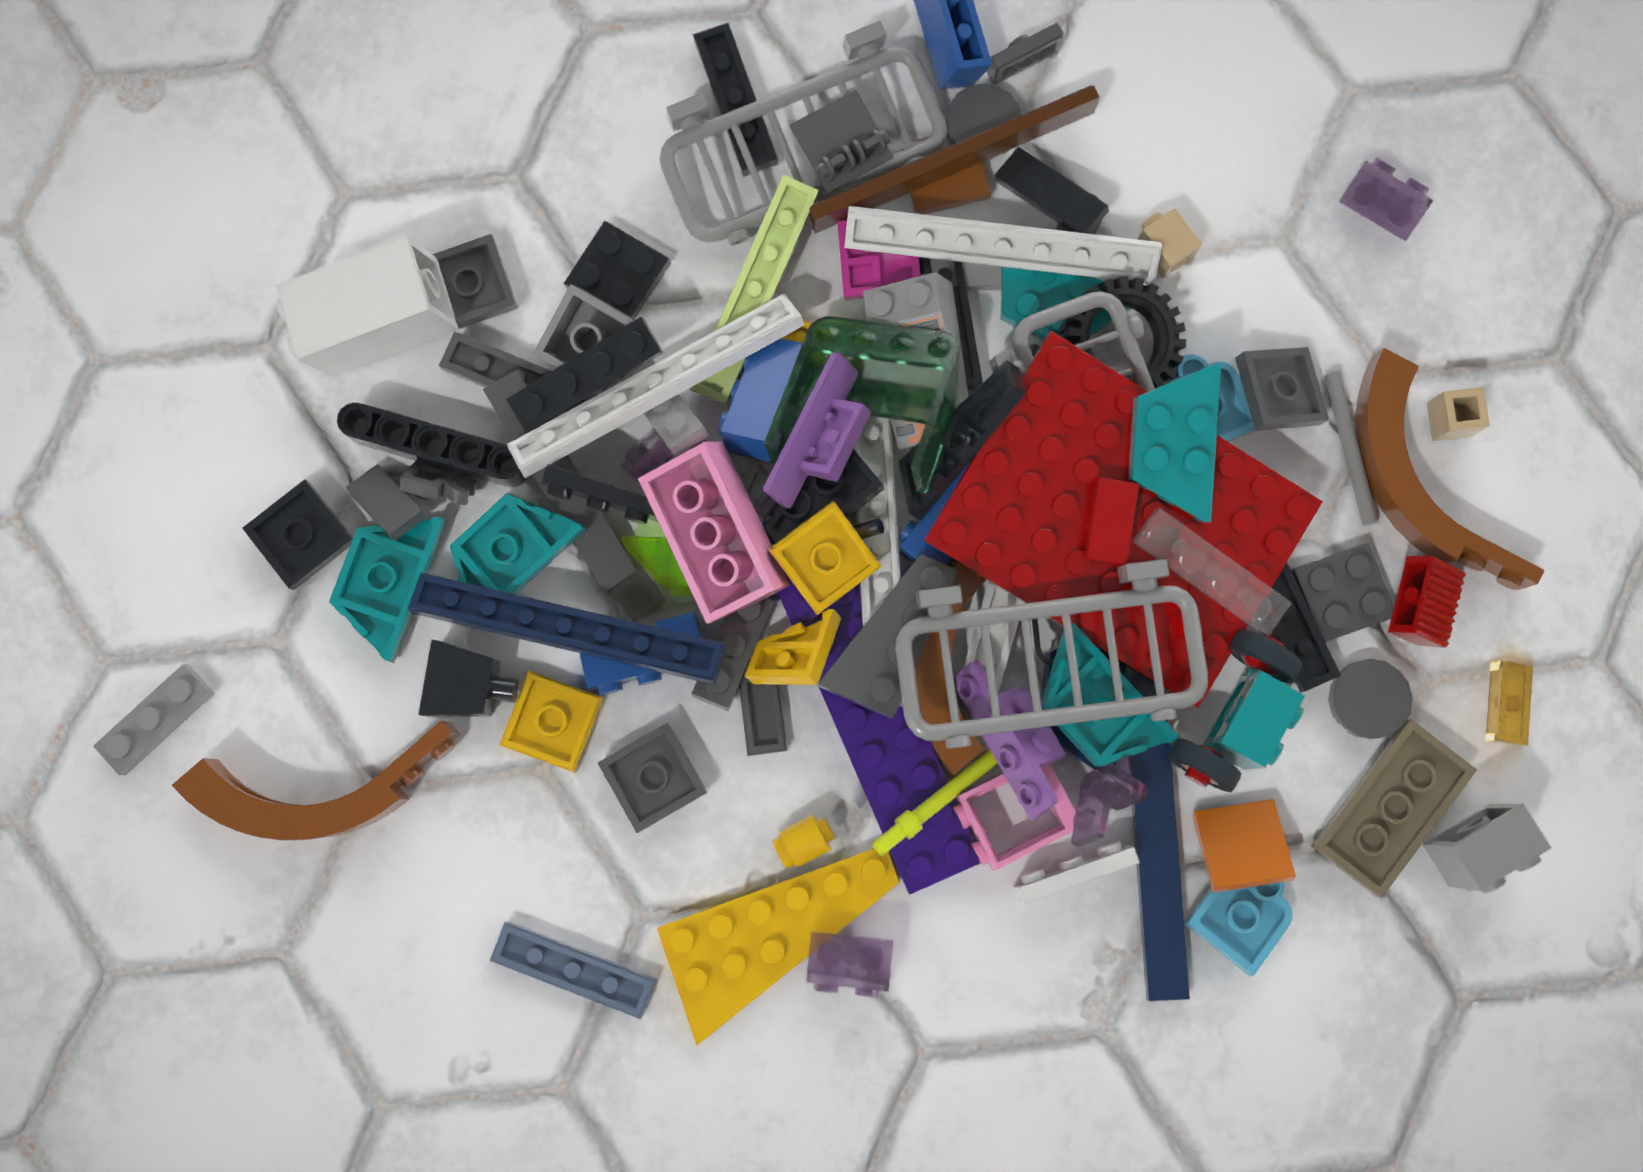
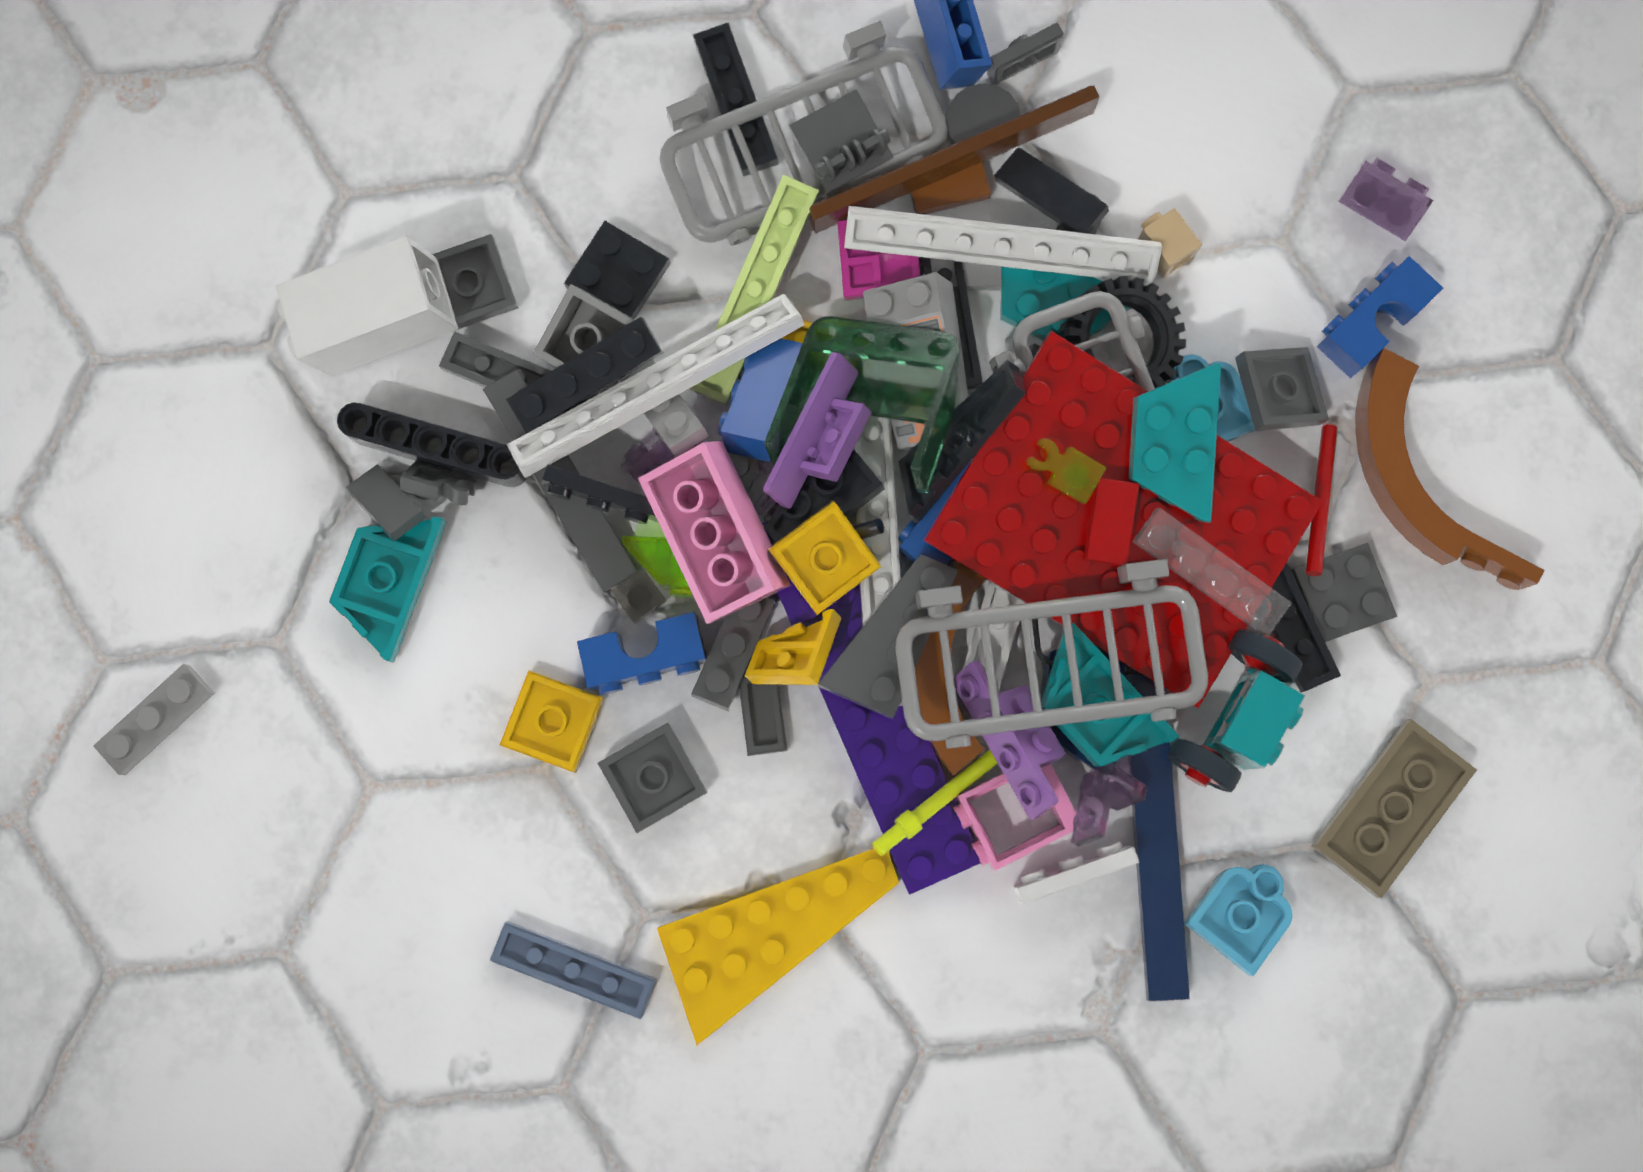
(234, 805): dark orange arch -> none
(298, 534): black plate -> none
(463, 683): black torso -> none
(512, 544): teal wing -> none
(568, 628): dark blue tile -> none
(803, 841): yellow brick -> none
(849, 962): clear purple bracket -> none
(1072, 473): none -> clear neon green plate
(1243, 845): orange tile -> none
(1323, 492): none -> red bar
(1351, 448): light grey bar -> none
(1356, 339): none -> blue arch
(1370, 699): dark grey tile -> none
(1426, 601): red brick -> none
(1458, 414): tan brick -> none
(1488, 847): light grey brick -> none
(1509, 703): clear yellow slope -> none

